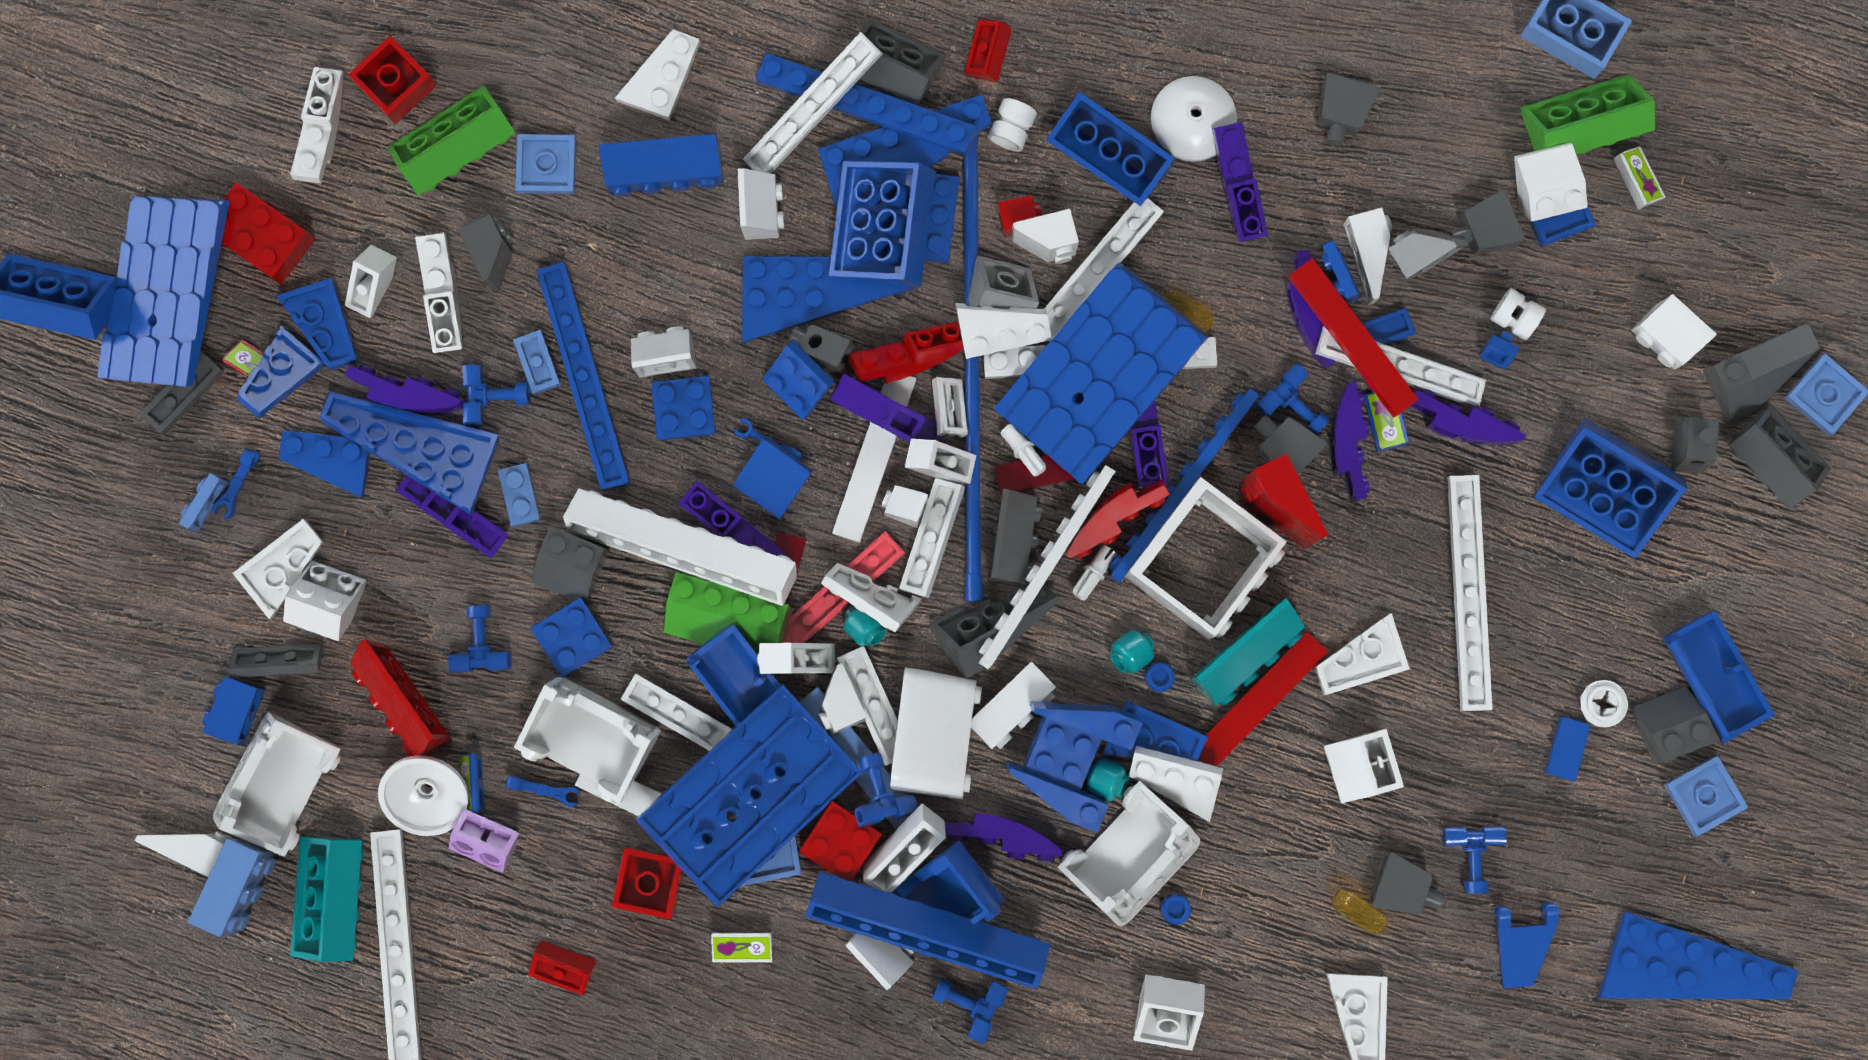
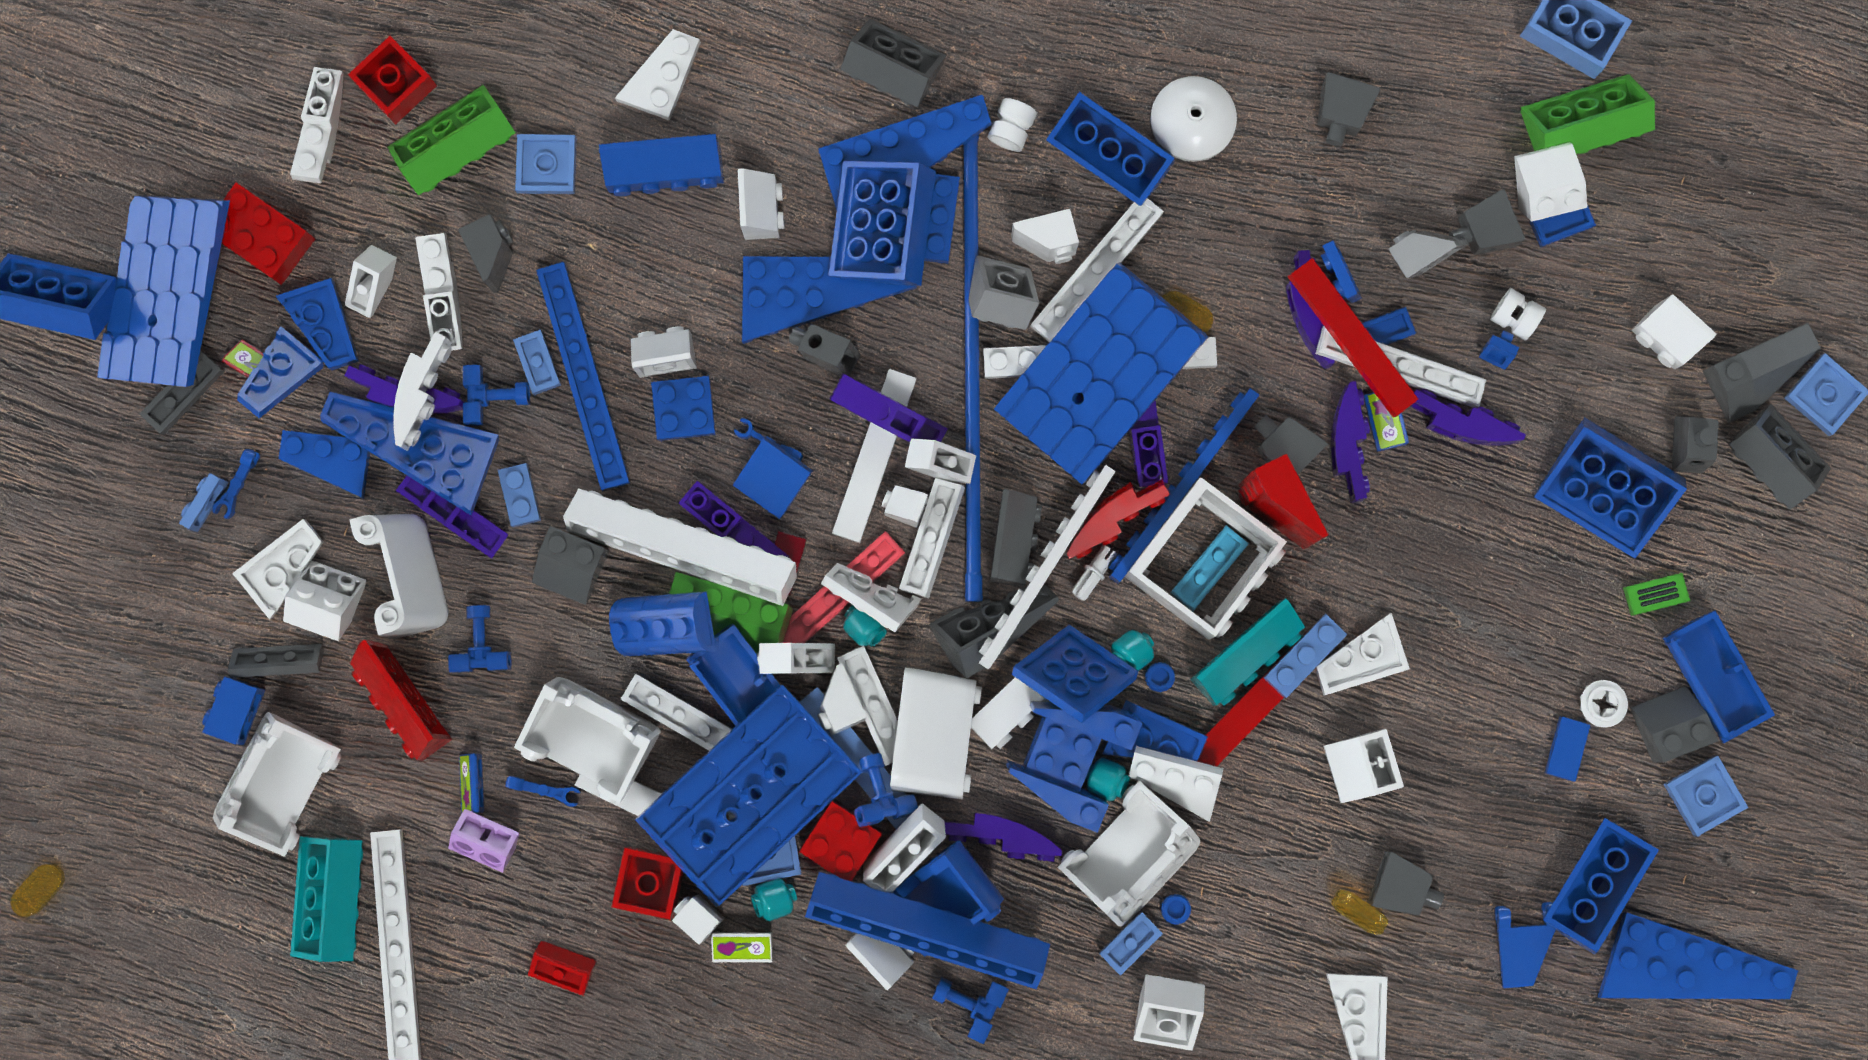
(37, 890): none -> clear yellow tile
(190, 850): white slope -> none
(232, 887): medium blue brick -> none
(411, 401): none -> white slope
(412, 573): none -> white windscreen
(418, 807): white dish -> none
(571, 637): blue plate -> none
(662, 624): none -> blue container
(697, 918): none -> white brick
(773, 899): none -> teal head
(798, 380): blue plate -> none
(813, 105): white tile -> none
(873, 106): blue plate -> none
(913, 355): red slope -> none
(945, 405): white tile -> none
(988, 50): red slope -> none
(995, 330): white wing -> none
(1015, 211): red brick -> none
(1018, 478): dark red tile -> none
(1023, 449): white axle -> none
(1075, 673): none -> blue plate
(1130, 943): none -> medium blue plate
(1209, 568): none -> medium azure tile
(1239, 183): dark purple slope -> none
(1286, 394): blue bar -> none
(1305, 656): none -> medium blue plate
(1369, 243): white slope -> none
(1469, 593): white plate -> none
(1475, 842): blue bar -> none
(1600, 886): none -> blue slope
(1639, 177): slope -> none
(1656, 594): none -> bright green tile

